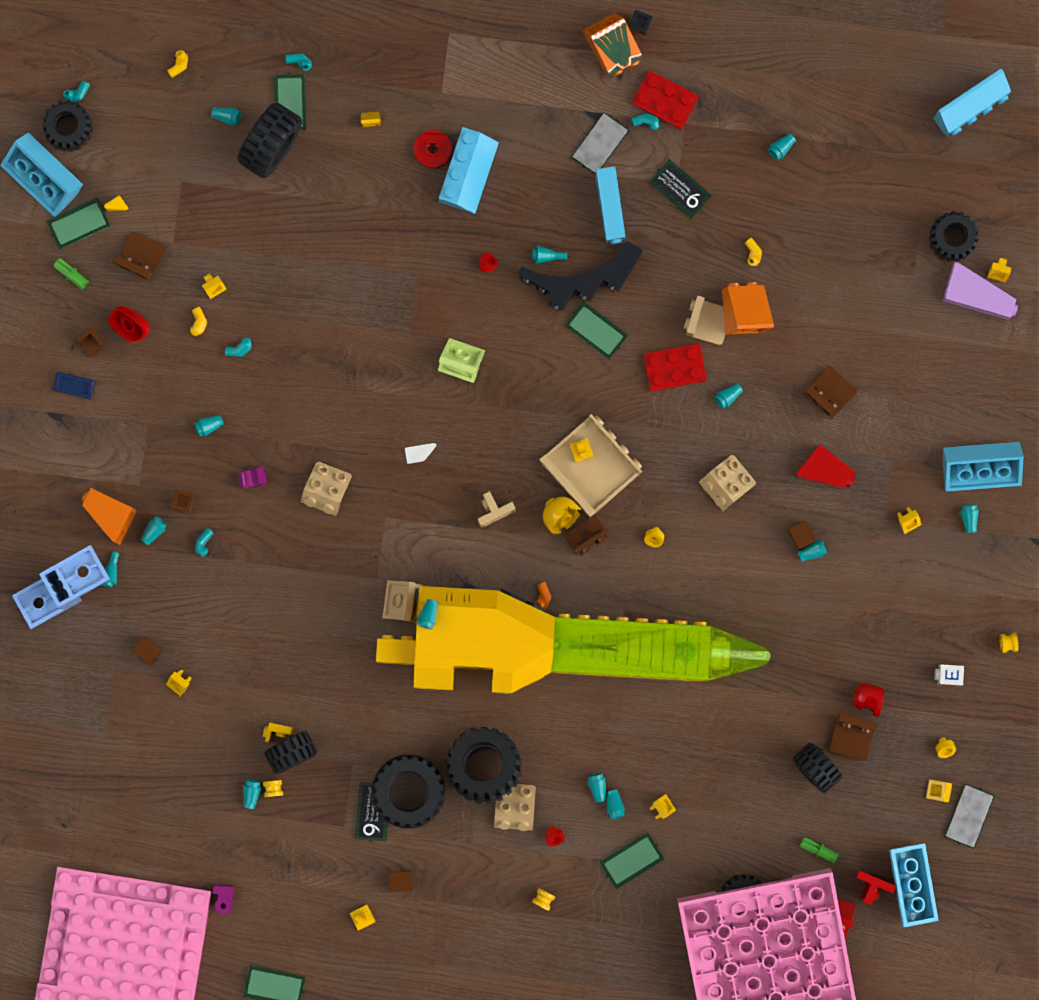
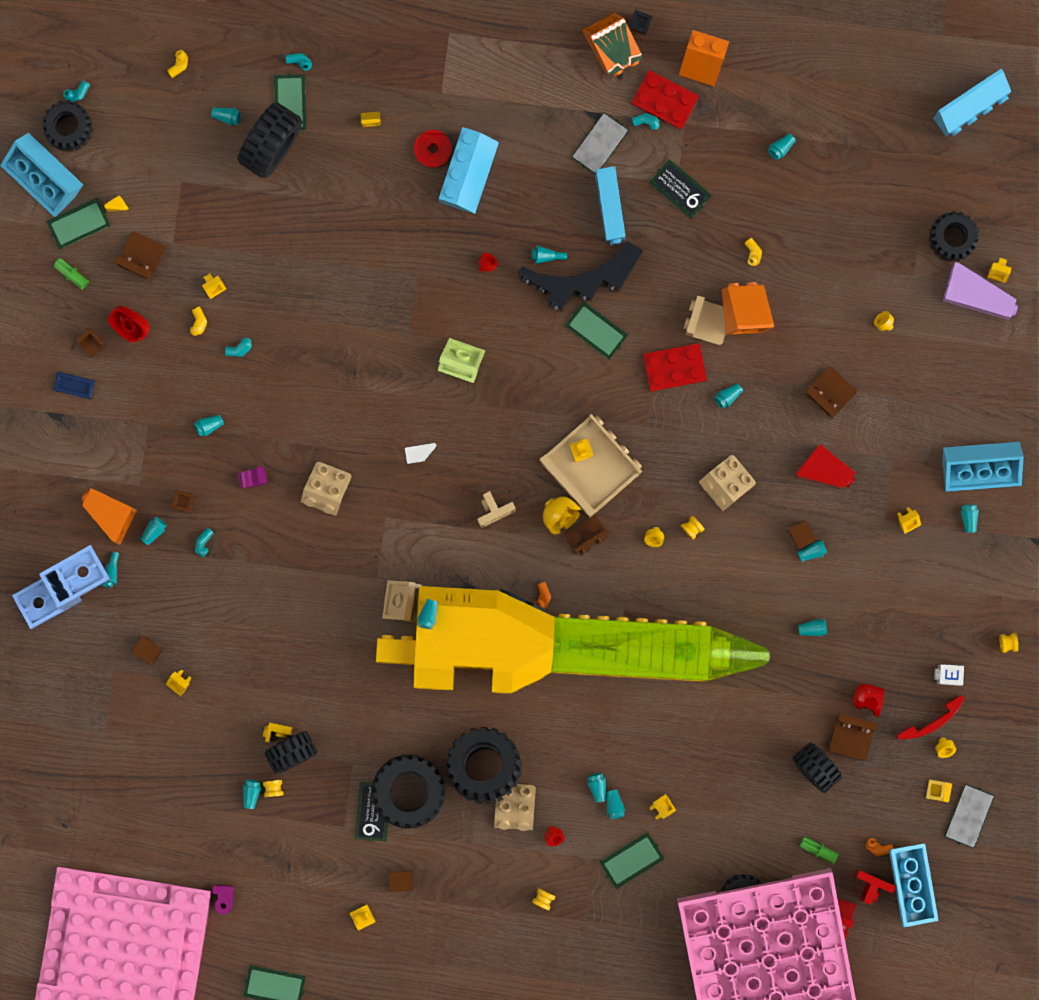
(692, 527): none -> yellow wheel
(703, 58): none -> orange slope
(813, 628): none -> teal cone
(877, 849): none -> orange arm
(884, 321): none -> yellow tile
(951, 707): none -> red slope

